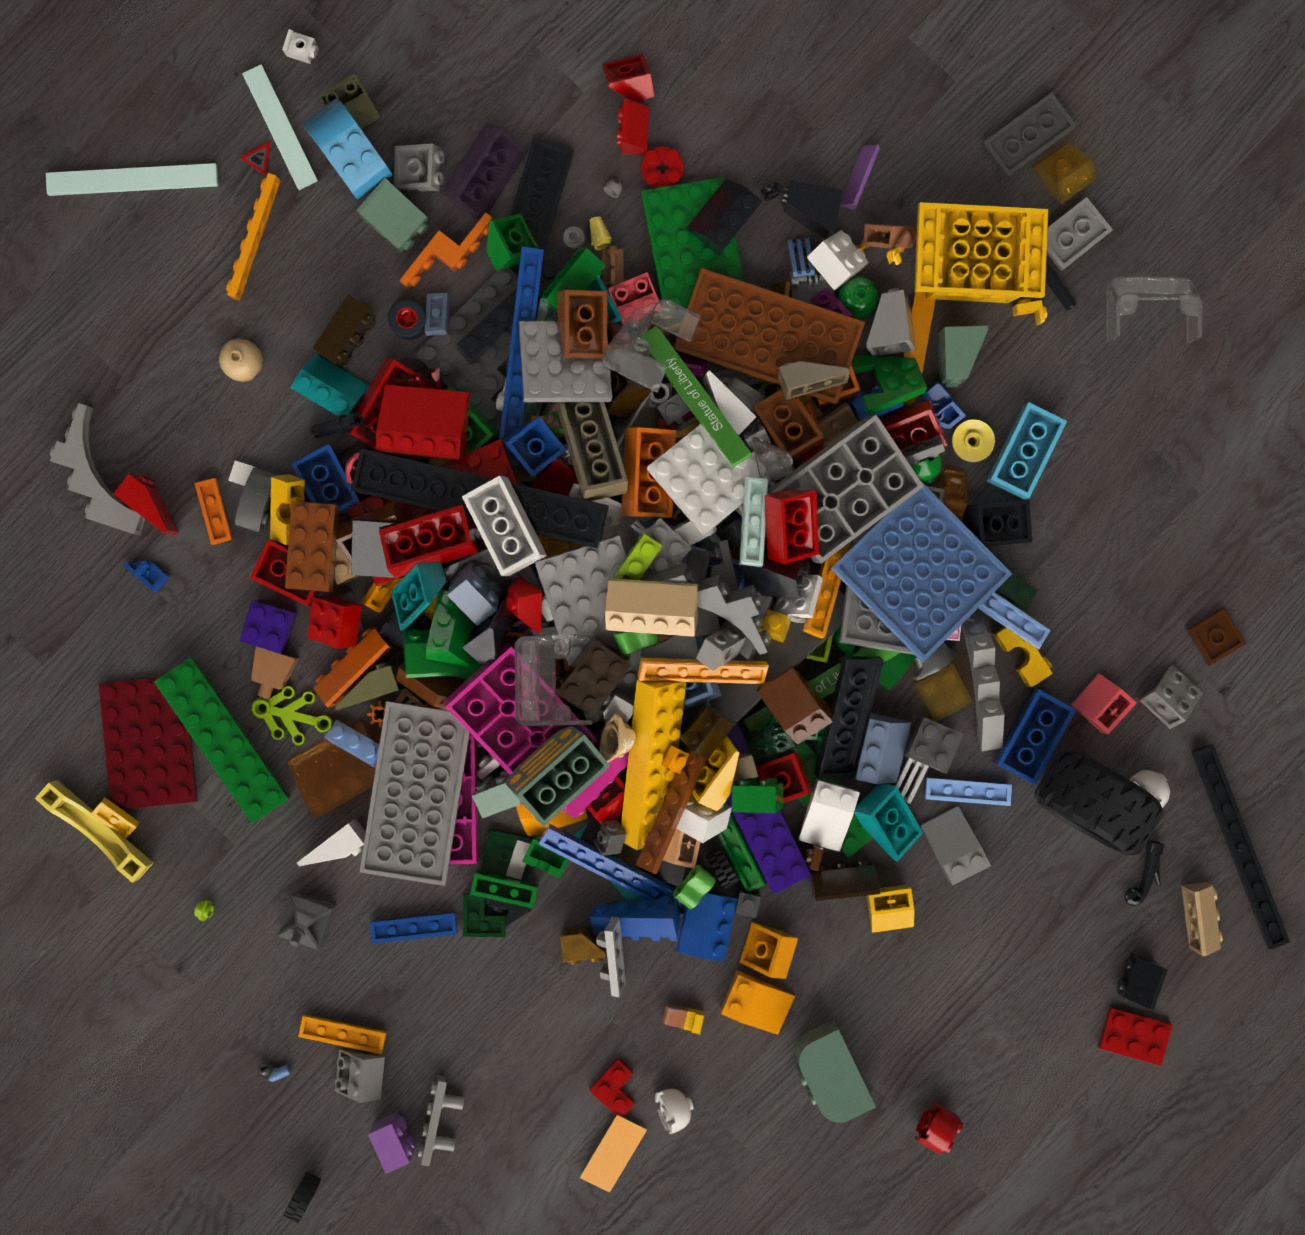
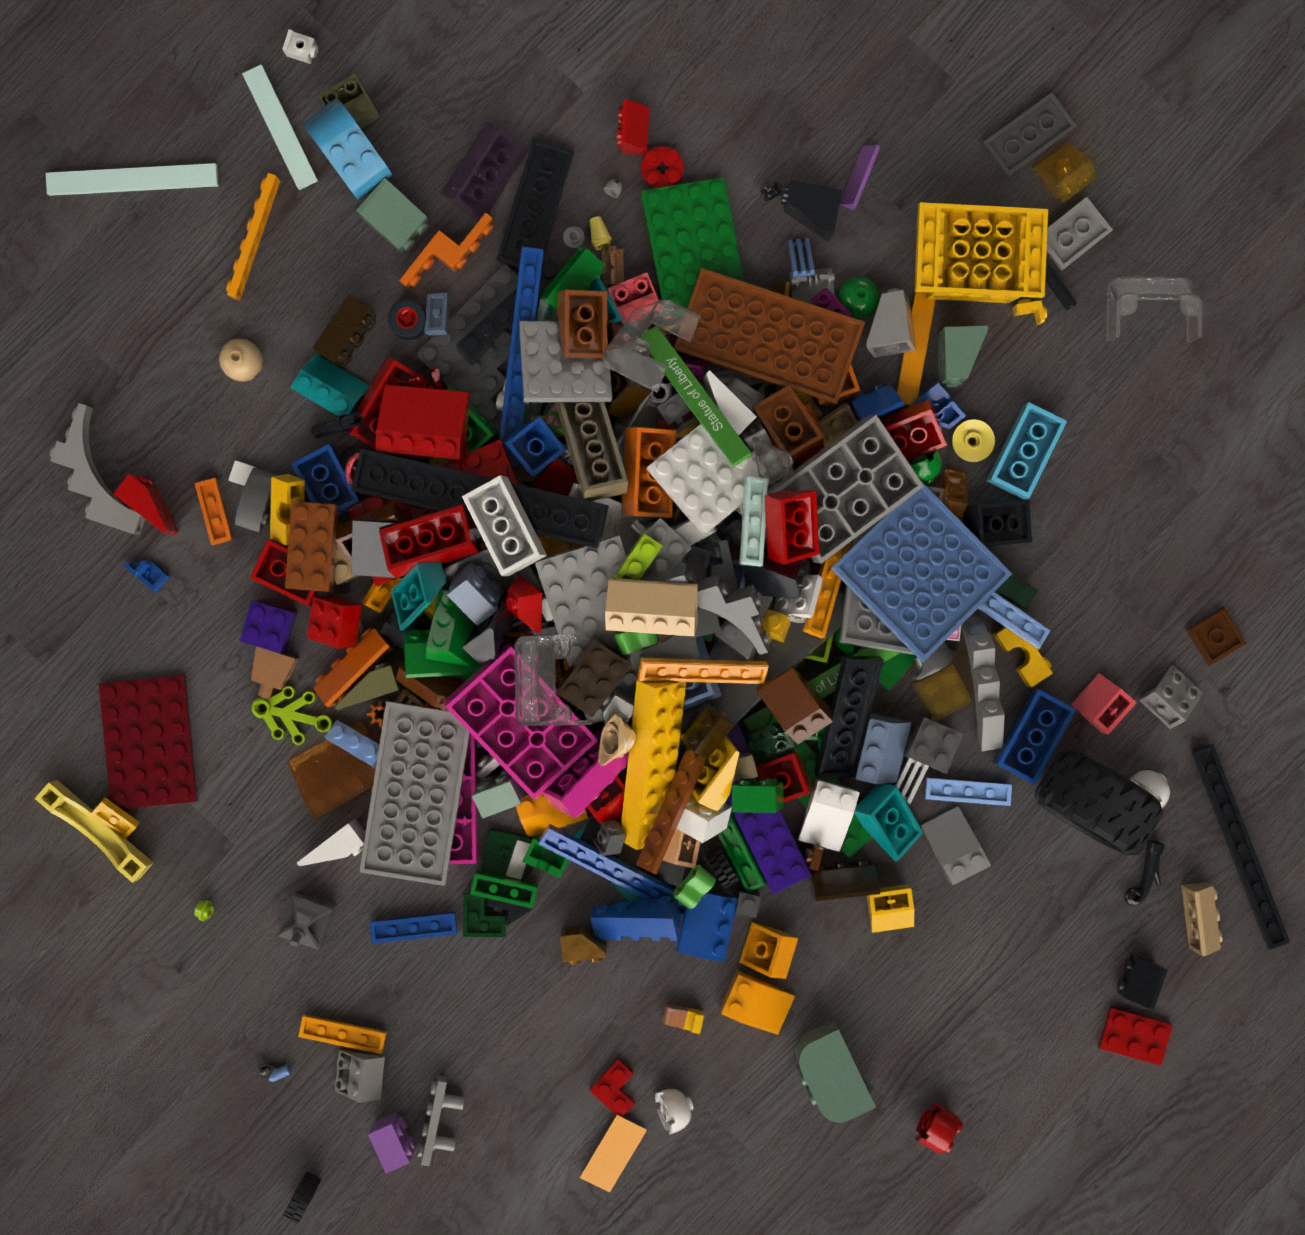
(222, 739): green brick -> none
(257, 160): piece -> none
(418, 167): light grey plate -> none
(506, 239): green slope -> none
(556, 773): sand green brick -> none
(615, 969): light grey hinge -> none
(630, 78): red slope -> none
(675, 759): light orange plate -> none
(721, 647): light grey brick -> none
(724, 215): black slope -> none
(806, 377): dark tan slope -> none
(837, 259): white brick -> none
(888, 236): nougat torso -> none
(896, 376): green wing -> none
(929, 448): dark grey plate -> none

